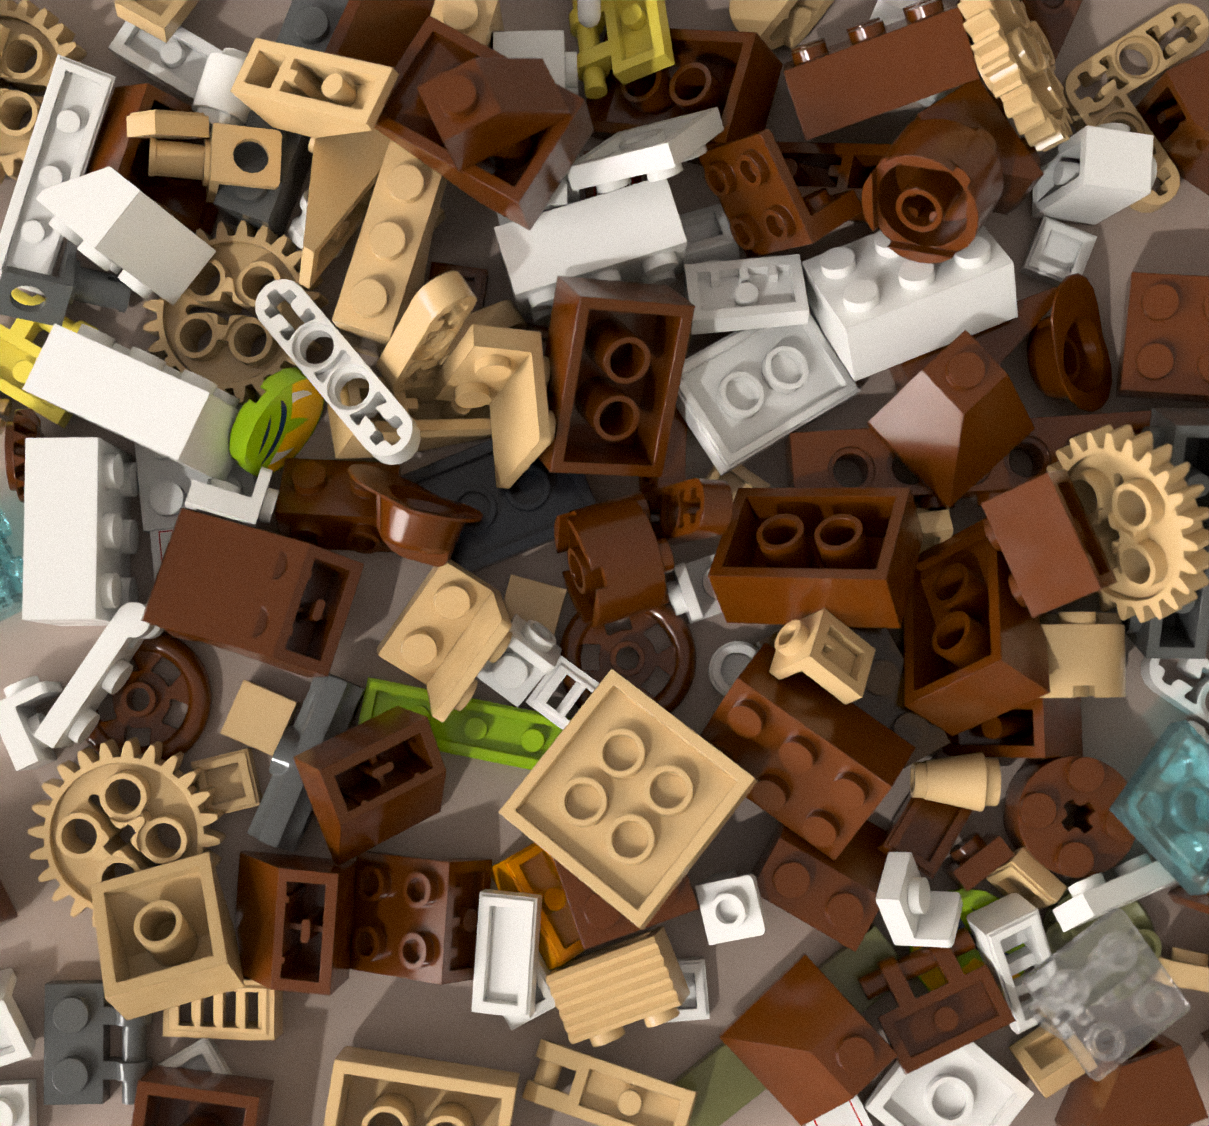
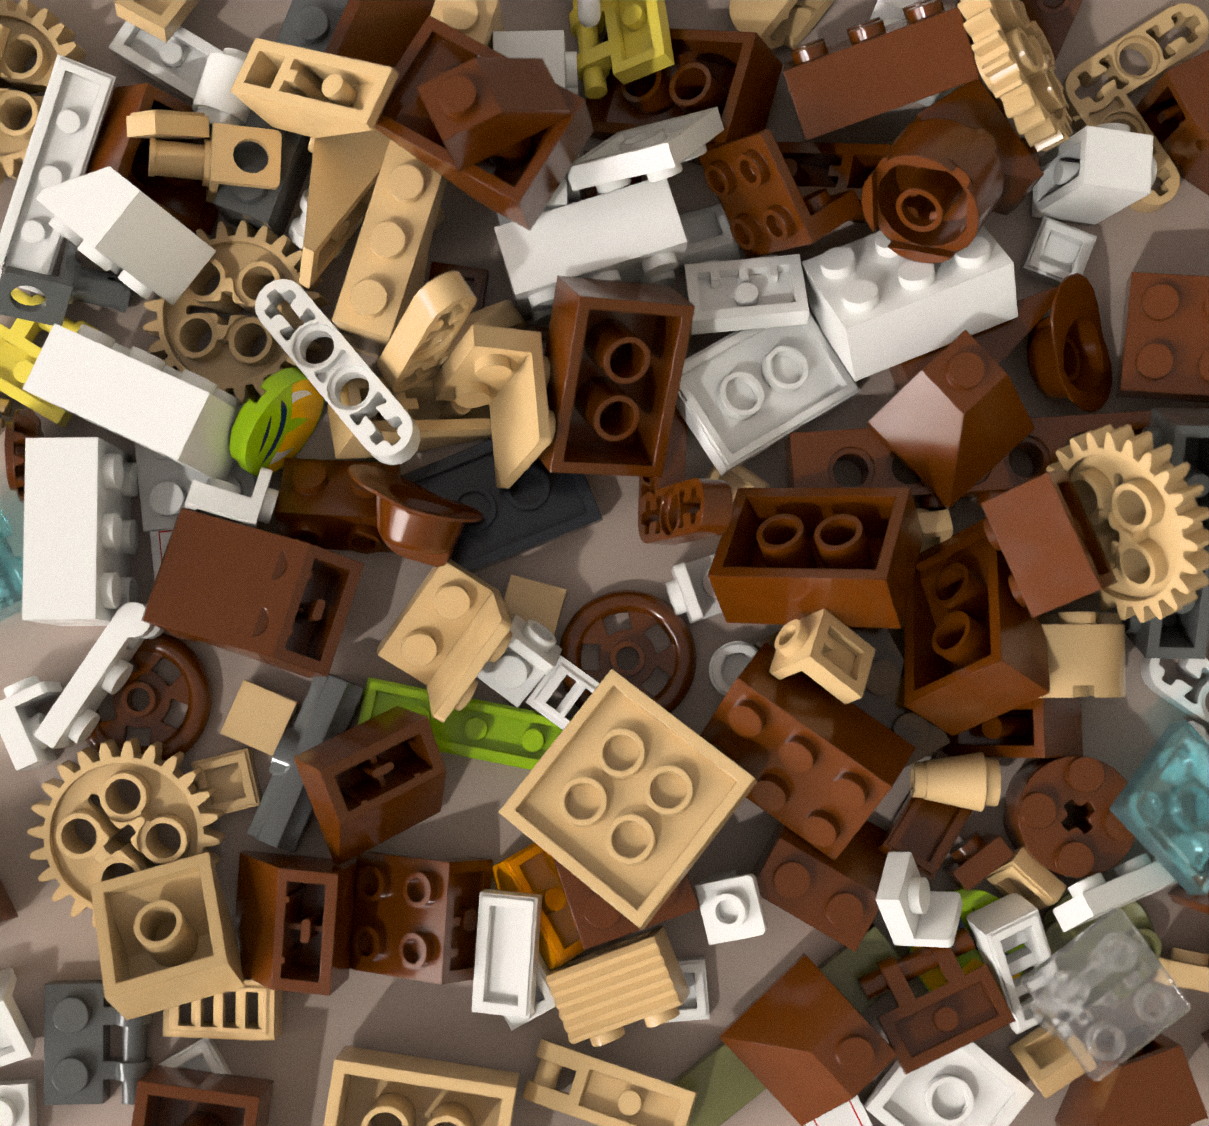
(613, 559): reddish brown brick -> none

